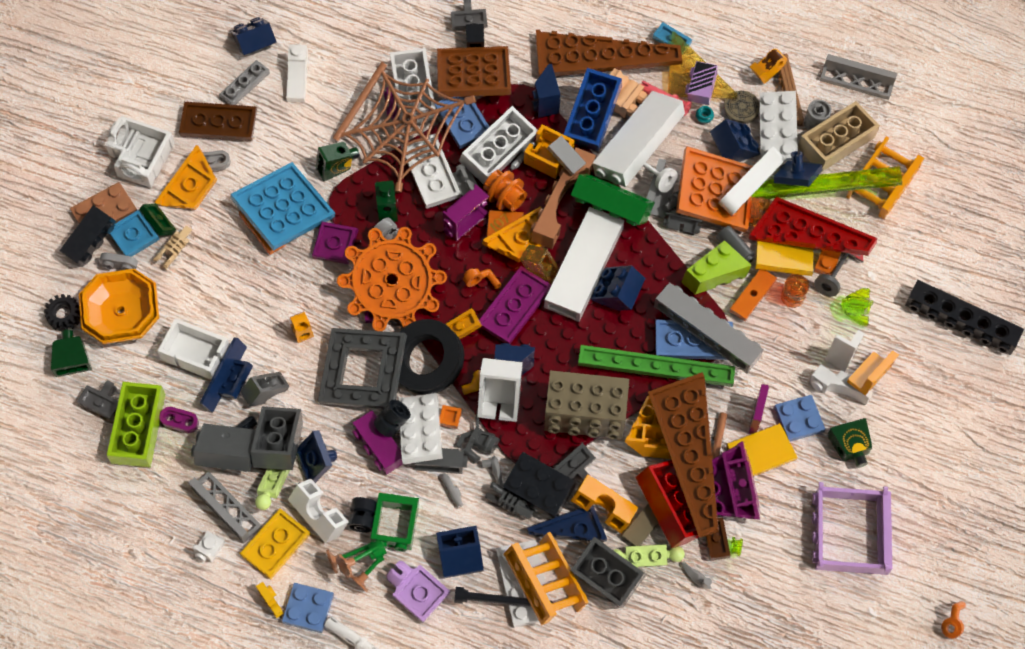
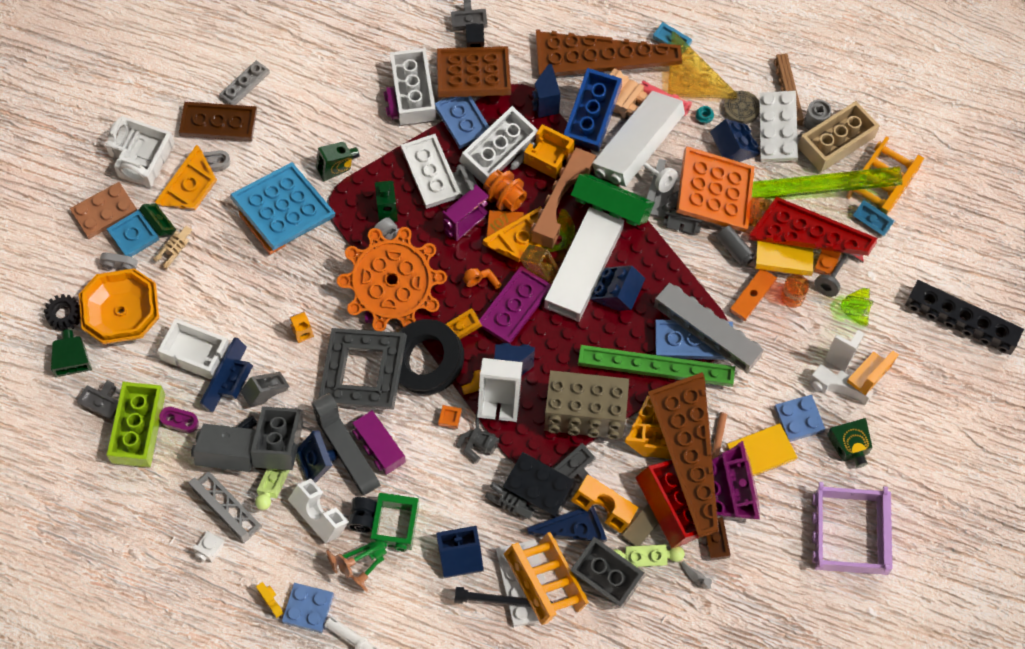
(88, 236): black brick -> none
(253, 35): dark blue slope -> none
(275, 543): yellow tile -> none
(297, 73): white slope -> none
(329, 421): none -> dark grey beam
(333, 241): magenta tile -> none
(392, 418): black wheel -> none
(407, 119): nougat animal -> none
(416, 589): lavender plate -> none
(422, 430): white plate -> none
(452, 462): dark grey window -> none
(453, 490): light grey piece -> none
(494, 463): light grey bar -> none
(566, 155): light grey tile -> none
(567, 231): none -> clear neon green piece
(702, 82): lavender brick -> none
(716, 268): lime wedge -> none
(736, 547): clear neon green bush -> none
(752, 181): white beam -> none
(758, 409): magenta tile -> none
(769, 65): light orange leg -> none
(798, 172): dark blue tile -> none
(858, 72): light grey fence -> none
(874, 218): none -> dark azure plate
(955, 621): orange plate -> none

